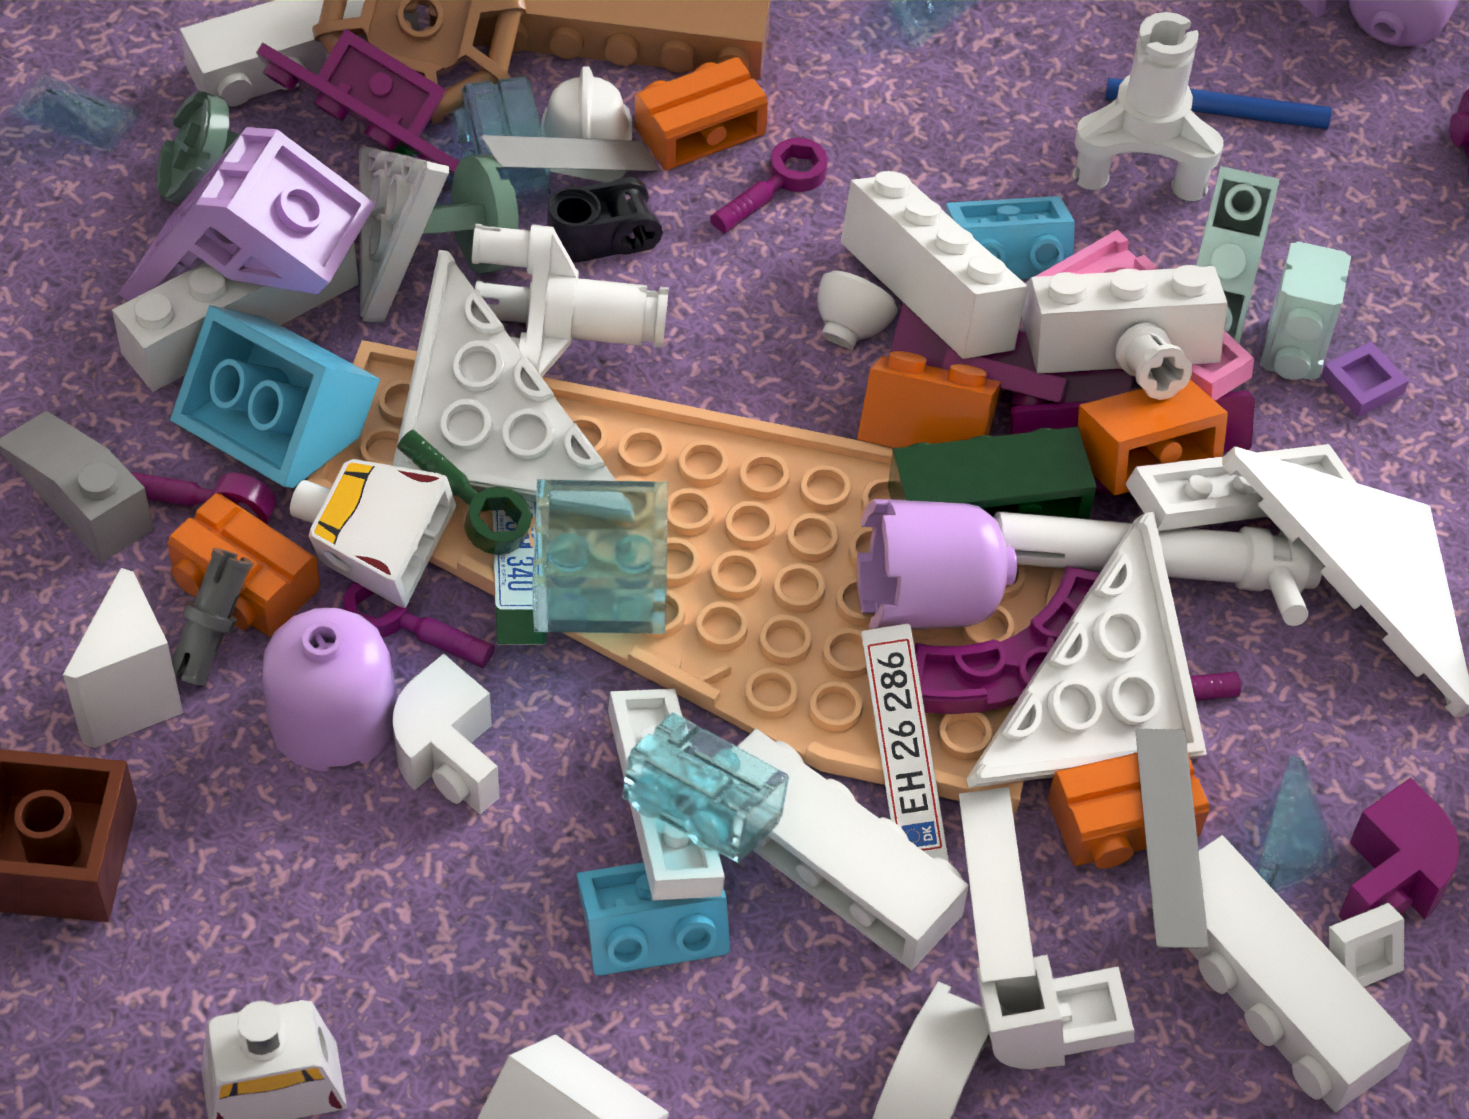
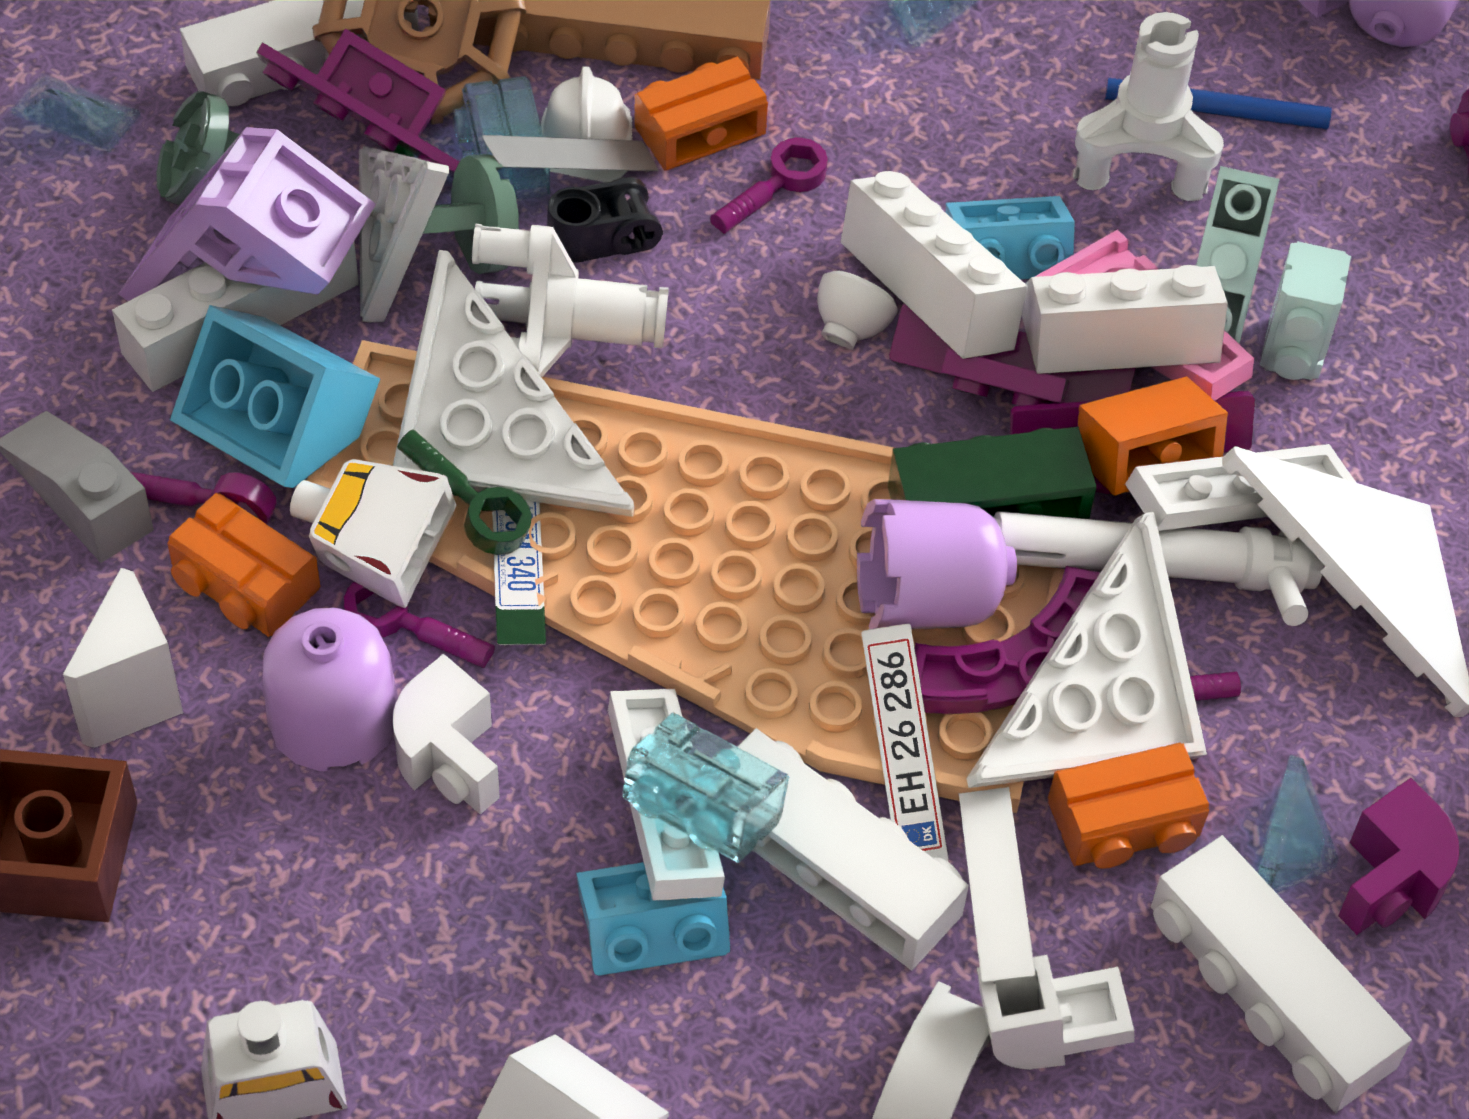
(210, 616): dark grey pin -> none
(600, 556): clear light blue piece -> none
(925, 403): orange brick -> none
(1157, 364): white bush -> none
(1171, 839): light grey sticker -> none
(1364, 378): medium lavender tile -> none
(1370, 944): white tile -> none

